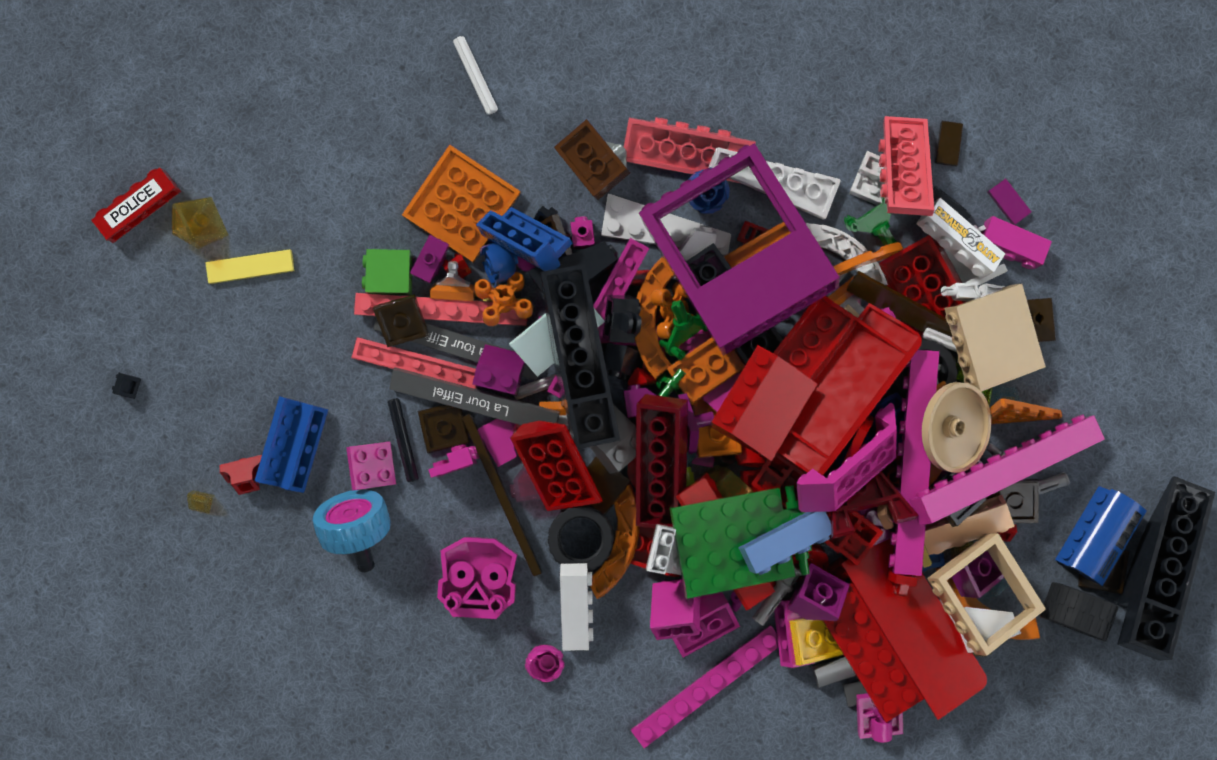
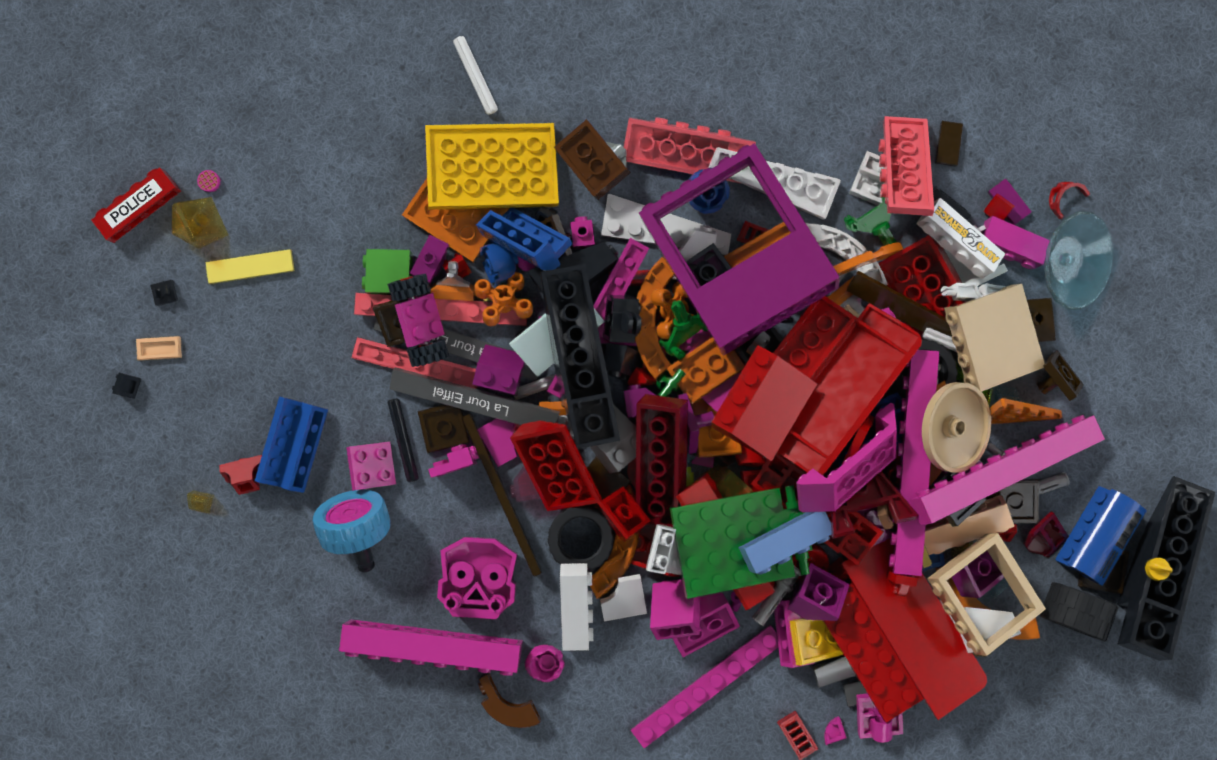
(158, 348): none -> light nougat tile
(164, 292): none -> black tile
(208, 181): none -> tile
(419, 320): none -> plate
(431, 646): none -> dark pink brick
(491, 166): none -> yellow plate
(505, 712): none -> reddish brown arch
(623, 514): none -> red slope
(625, 600): none -> white tile
(761, 340): none -> dark grey tile
(788, 720): none -> red slope
(834, 731): none -> dark pink tile
(999, 207): none -> red tile
(1046, 536): none -> dark red slope
(1060, 376): none -> dark brown tile
(1061, 188): none -> red helmet
(1078, 260): none -> clear light blue dish
(1158, 569): none -> yellow tile

